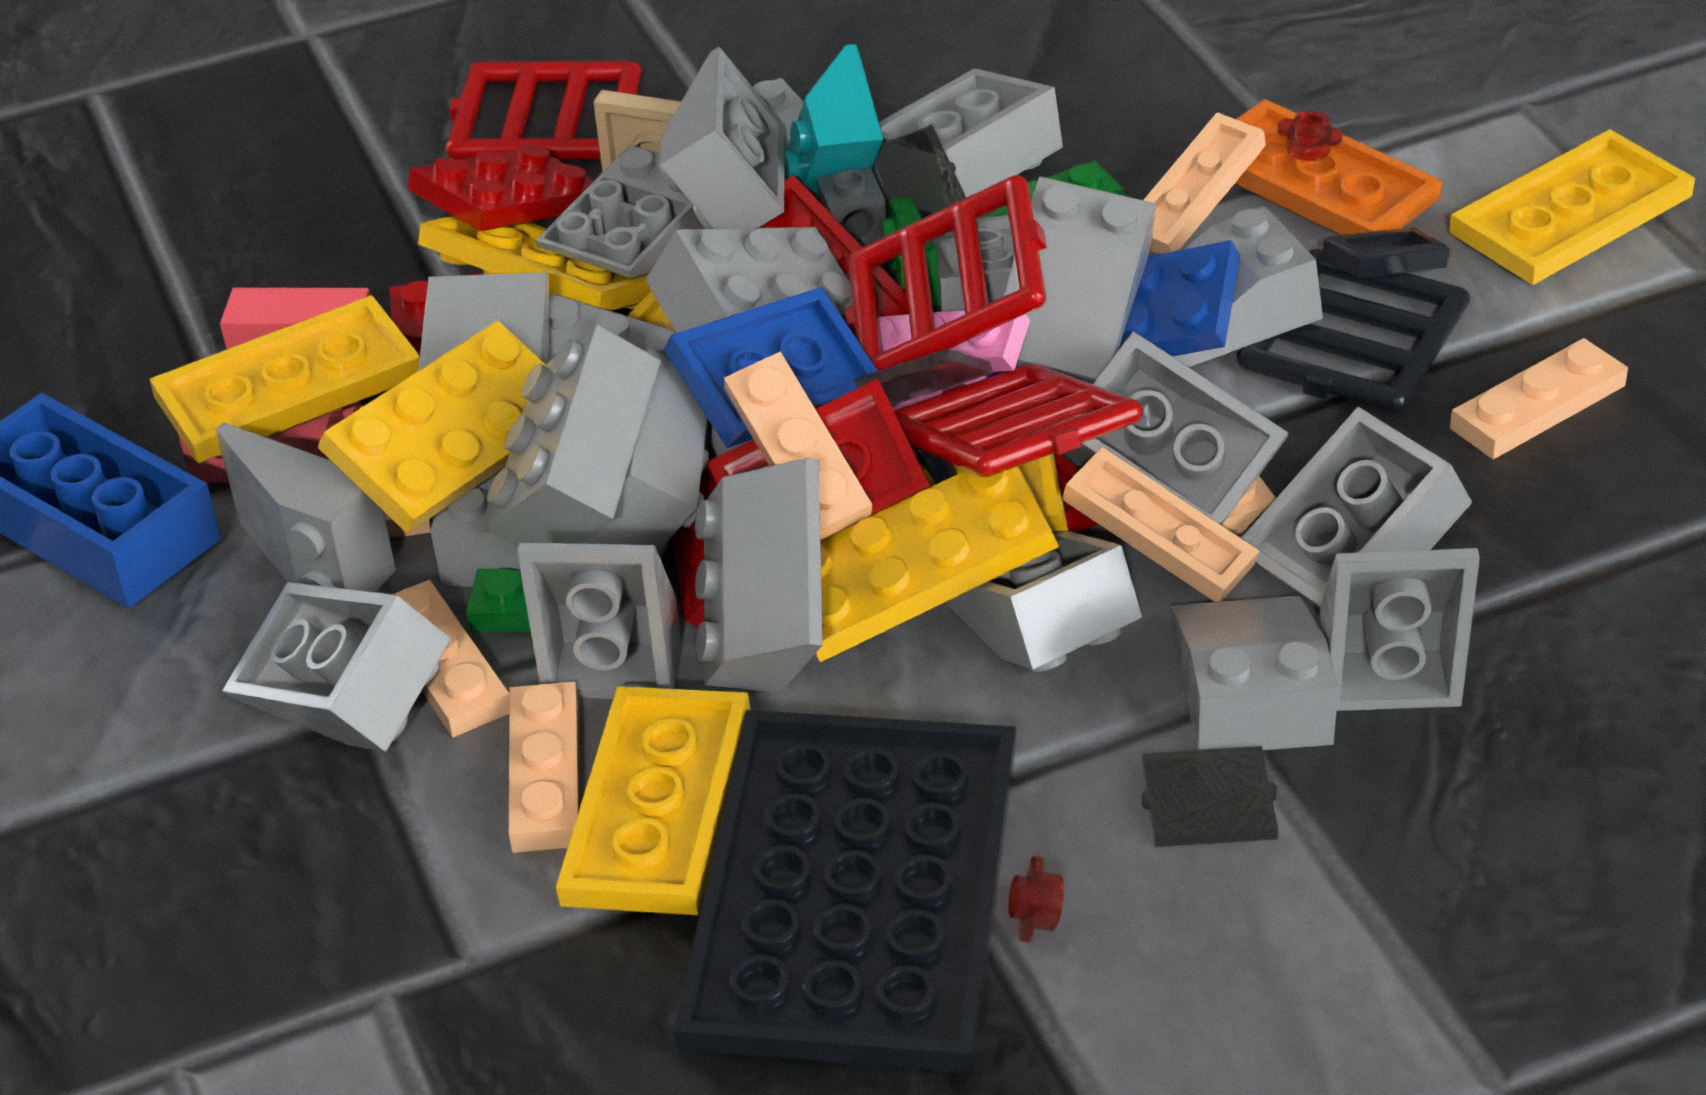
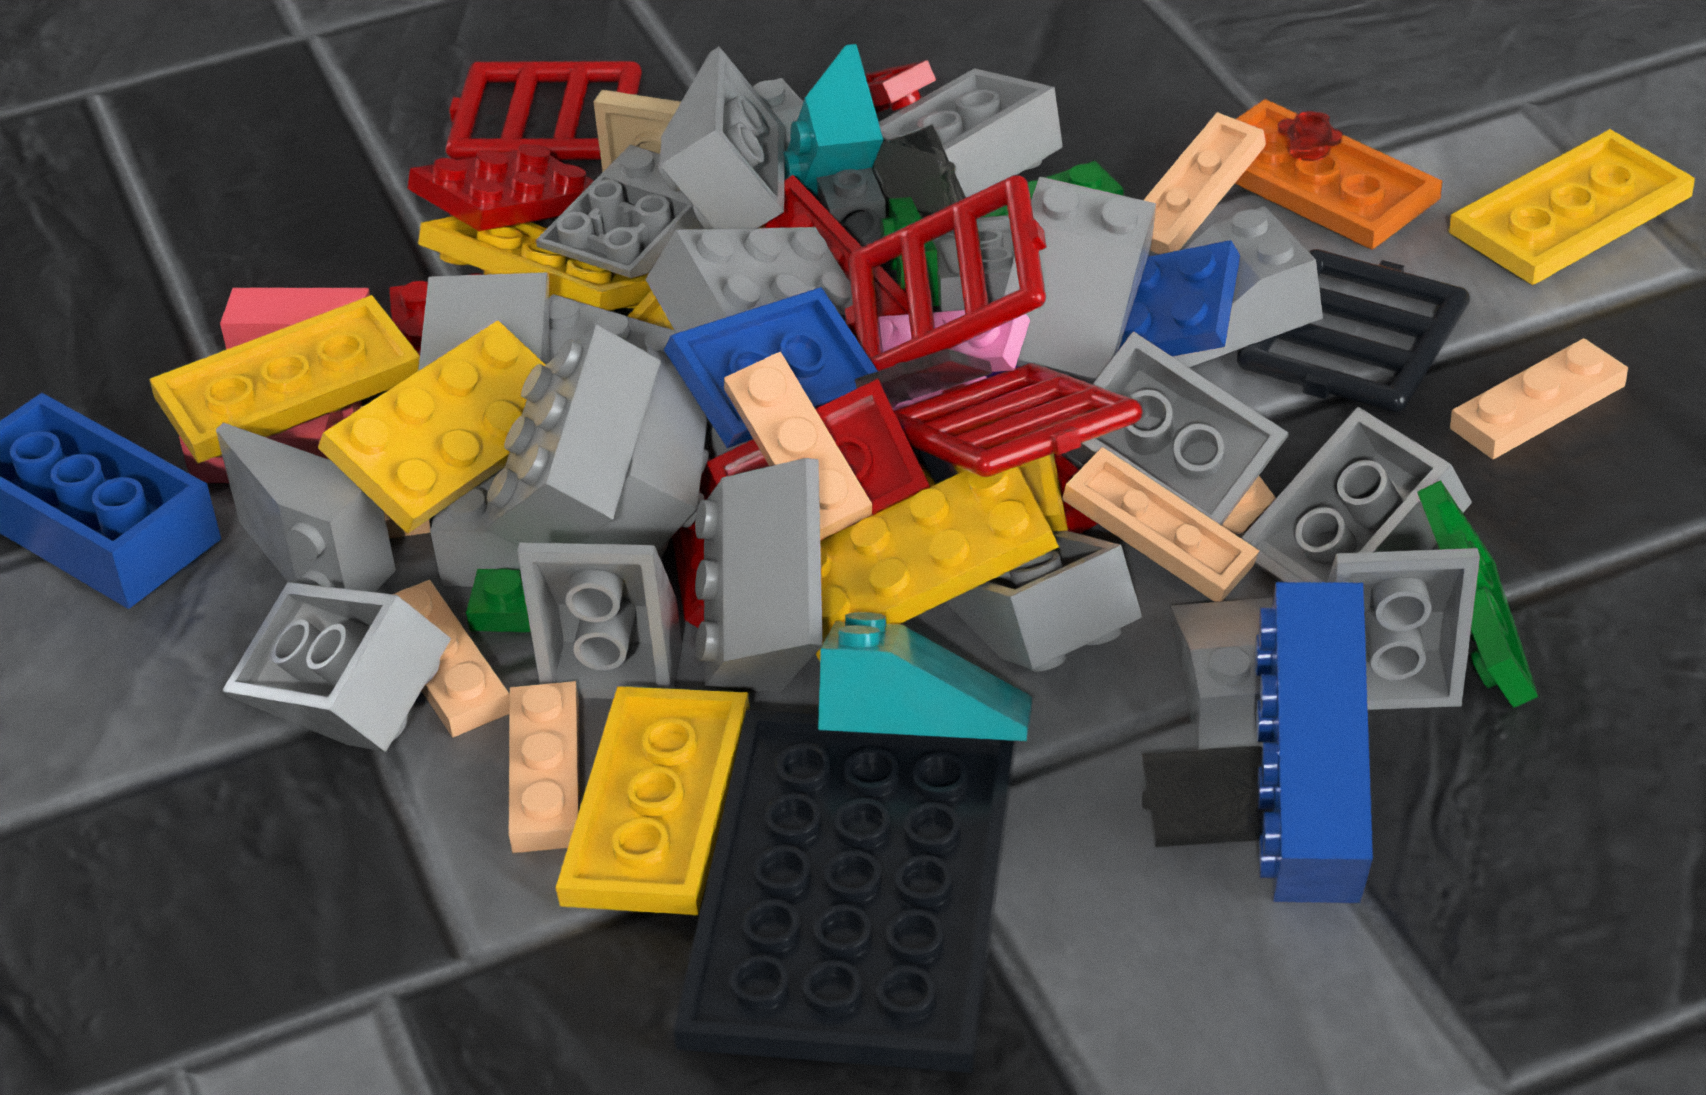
(898, 85): none -> plate
(904, 684): none -> teal slope
(1036, 899): clear red plate -> none
(1314, 743): none -> blue brick
(1385, 252): black tile -> none
(1499, 651): none -> green wing

